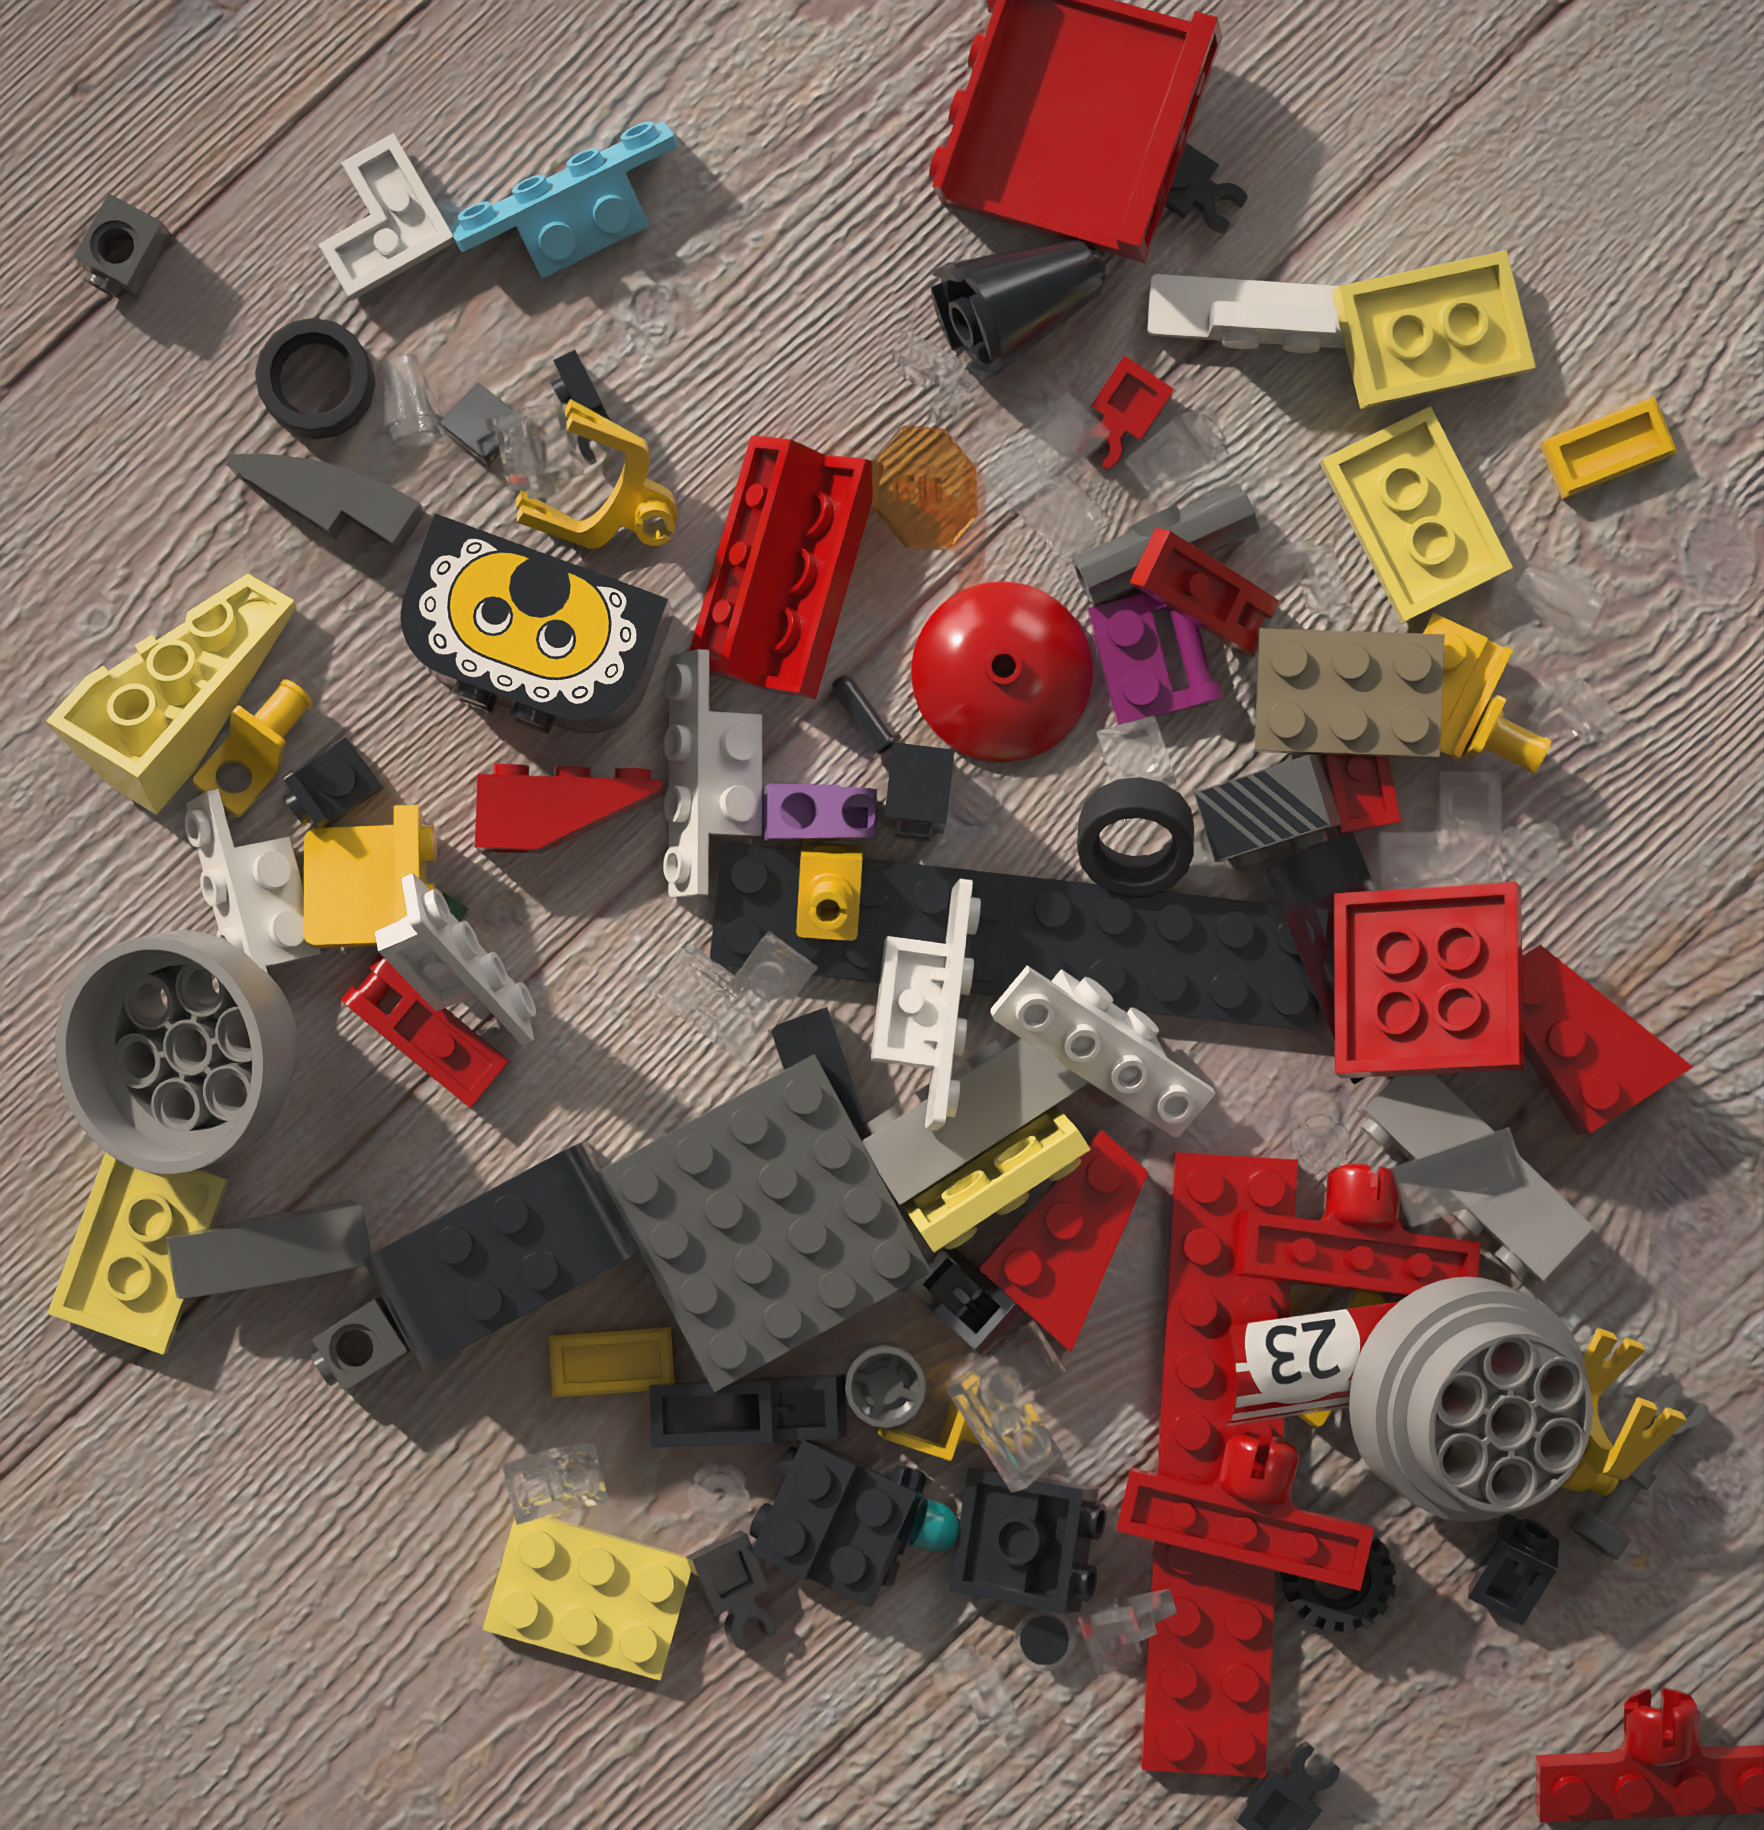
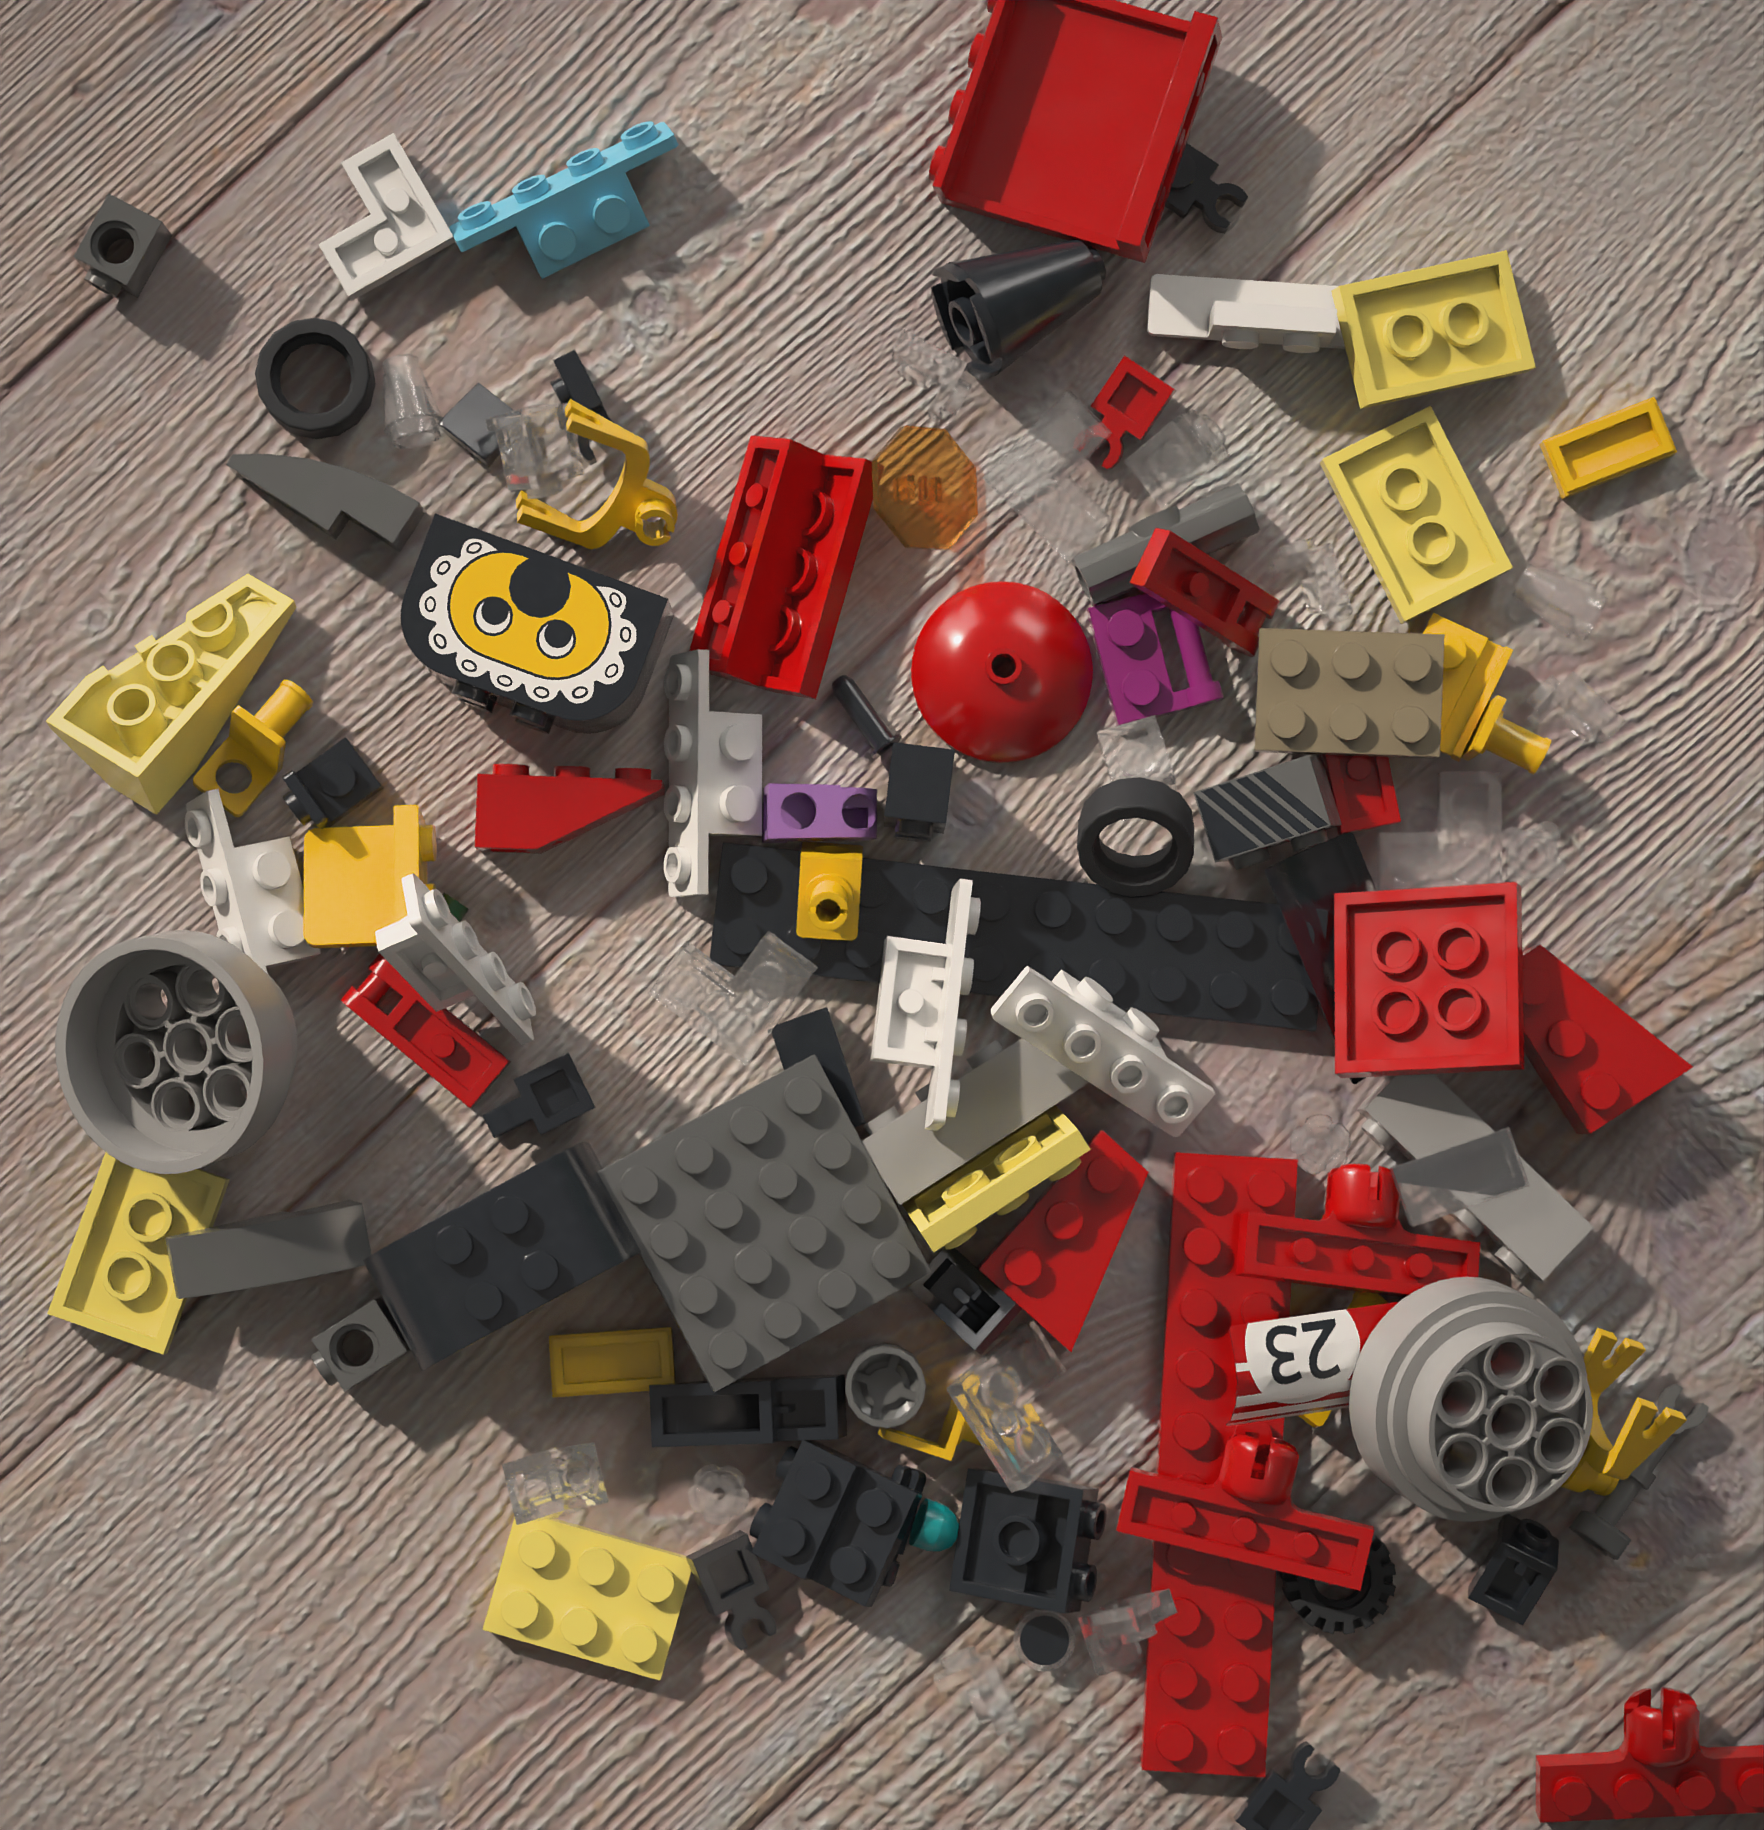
(548, 1096): none -> black plate

